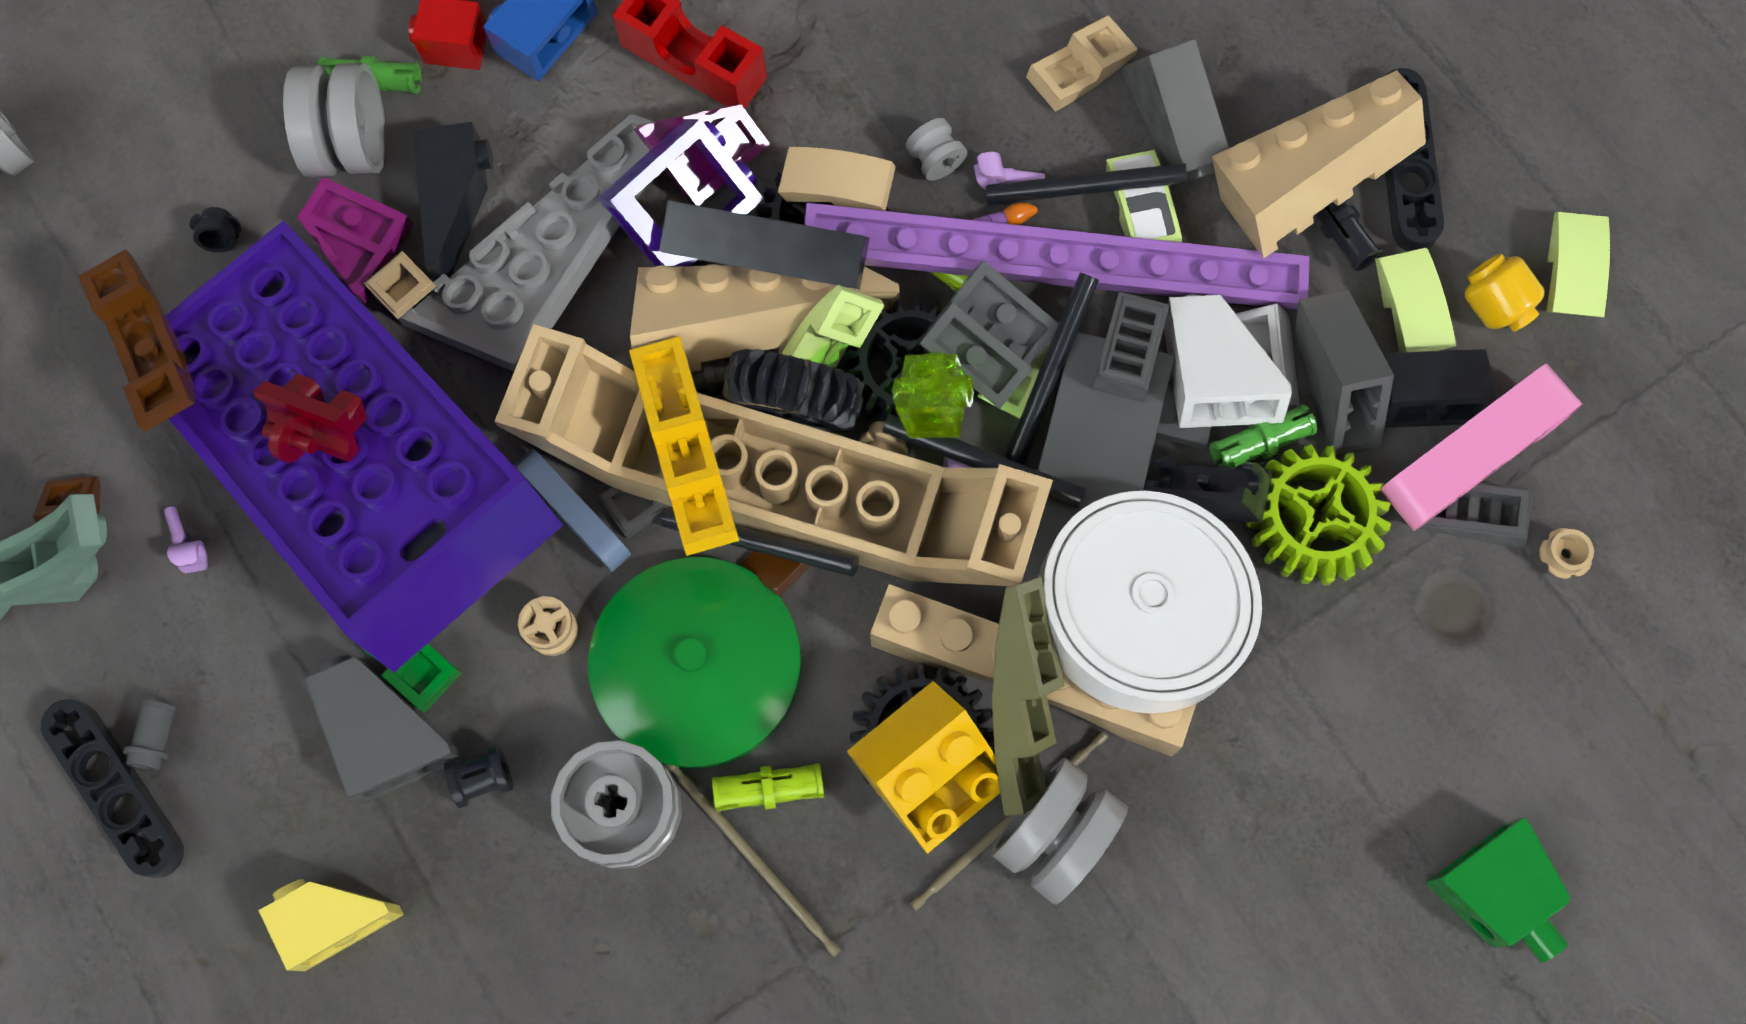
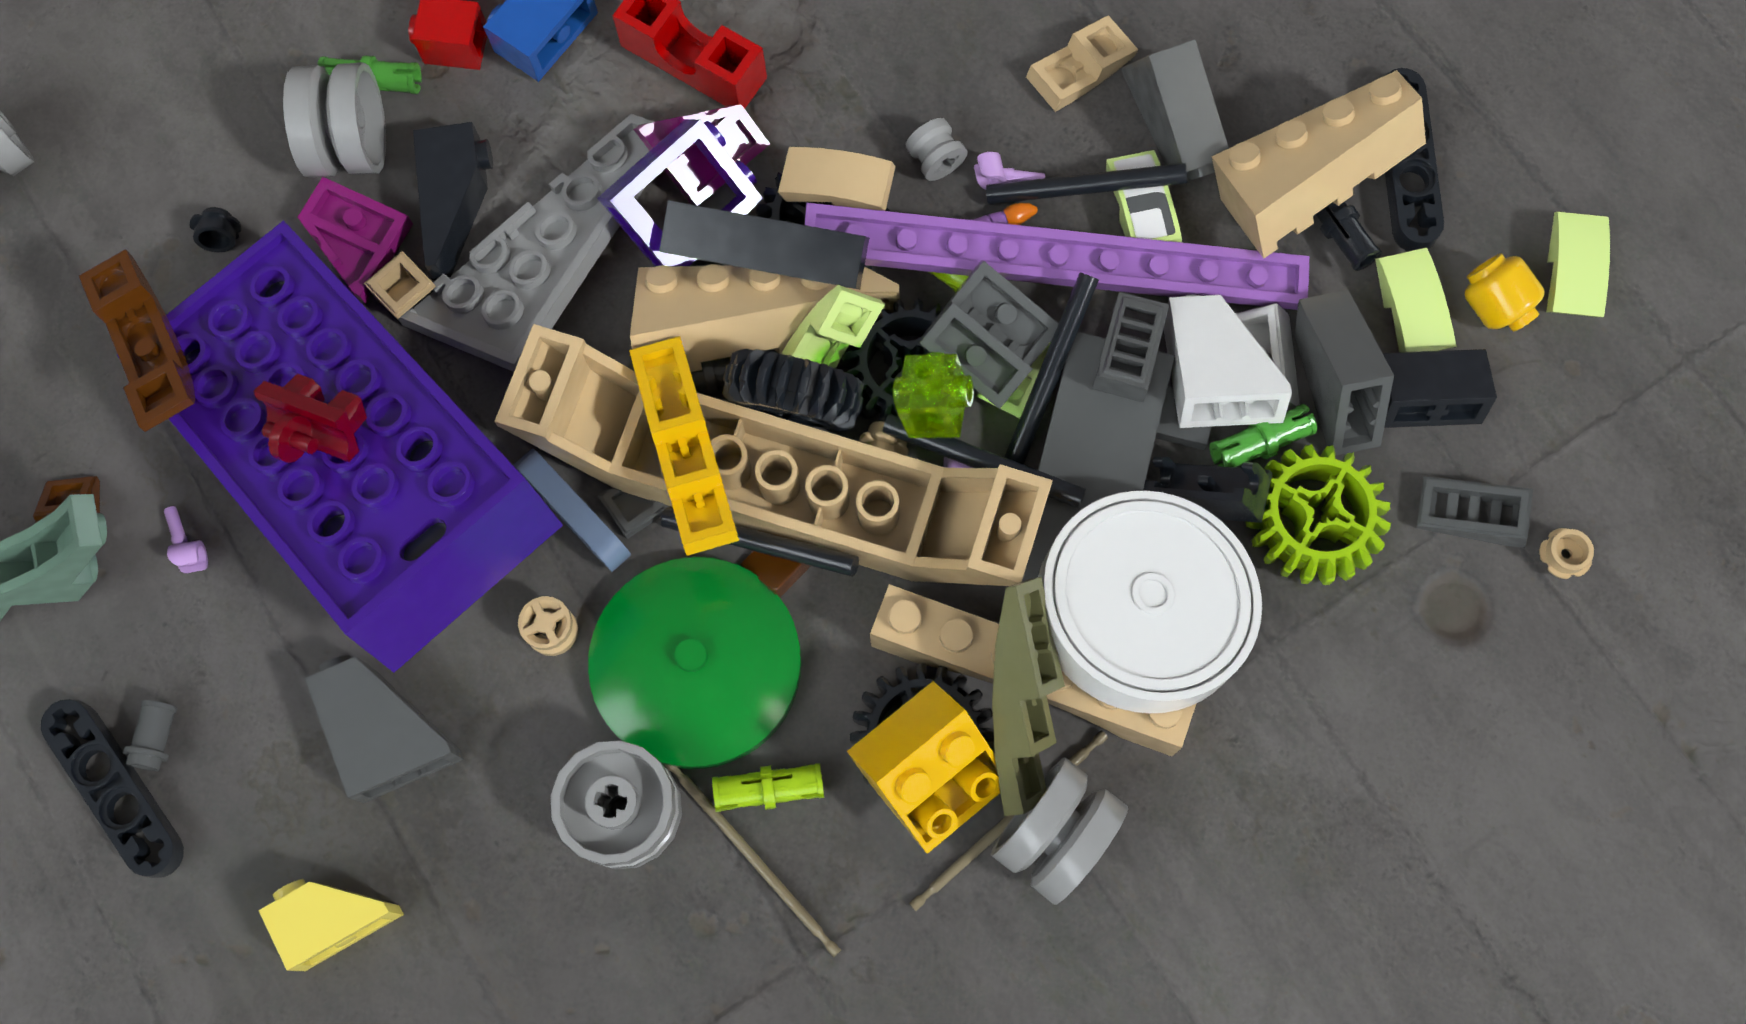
(423, 677): green plate -> none
(478, 776): black bush -> none
(1481, 446): bright pink beam -> none
(1507, 890): green torso -> none

